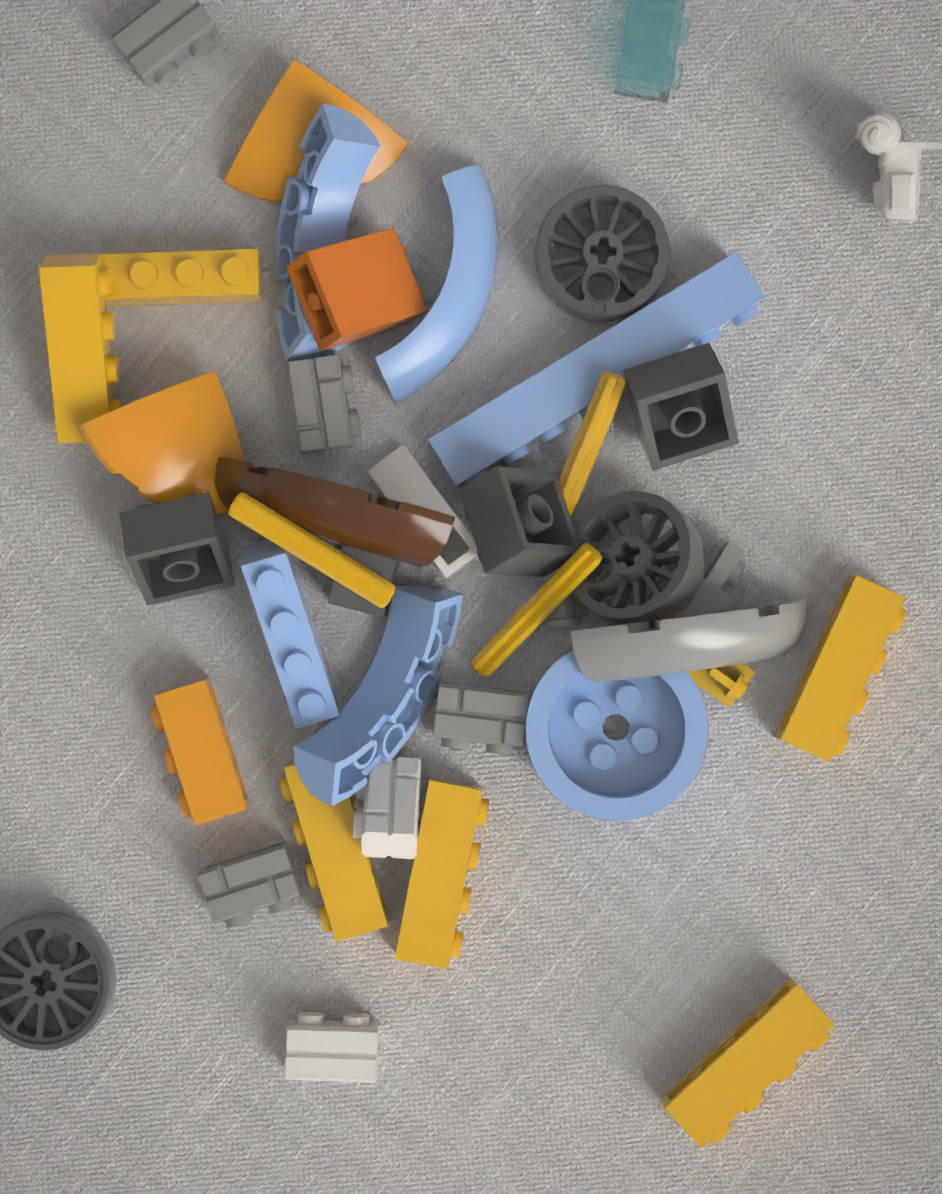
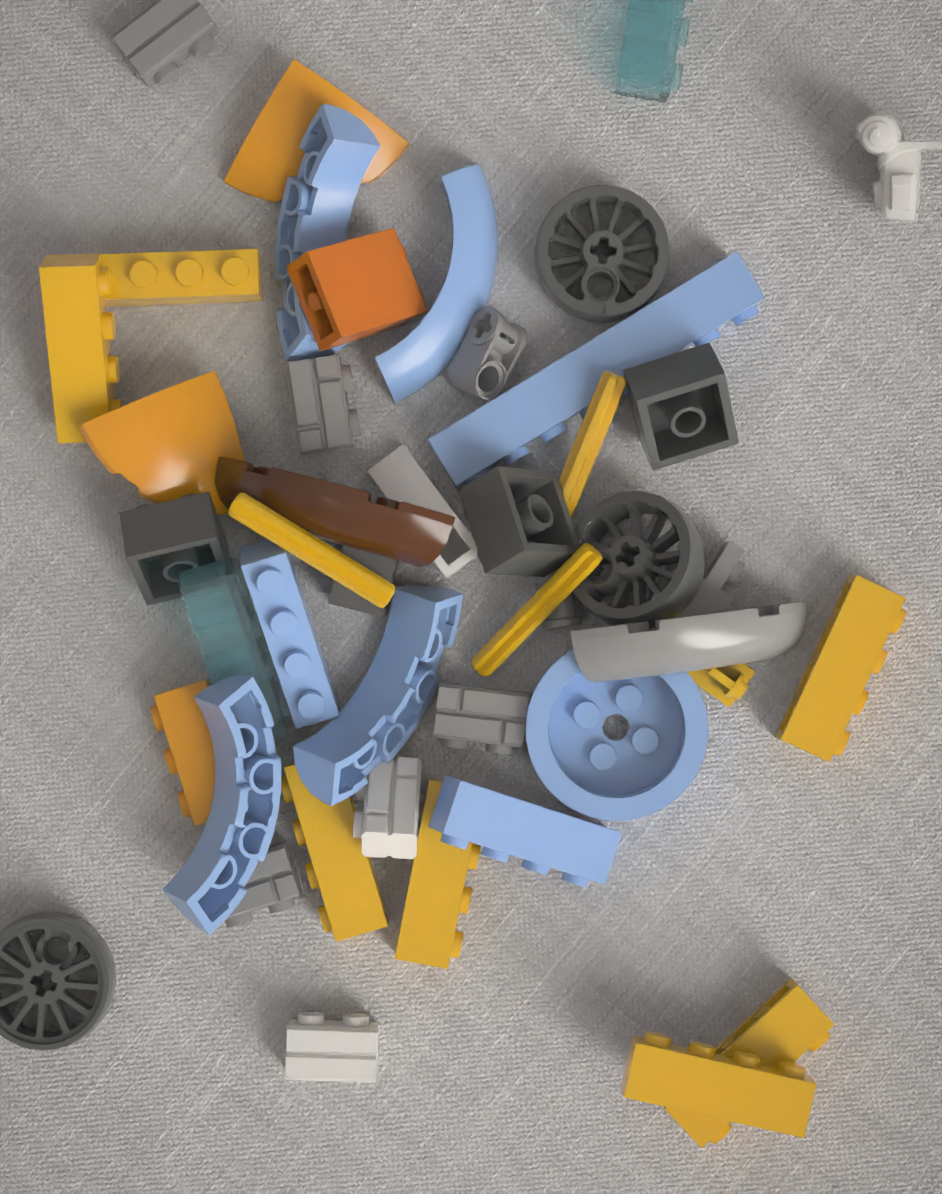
(230, 632): none -> clear light blue brick
(241, 808): none -> light blue brick
(486, 357): none -> light grey piece
(523, 830): none -> light blue brick
(717, 1084): none -> yellow brick

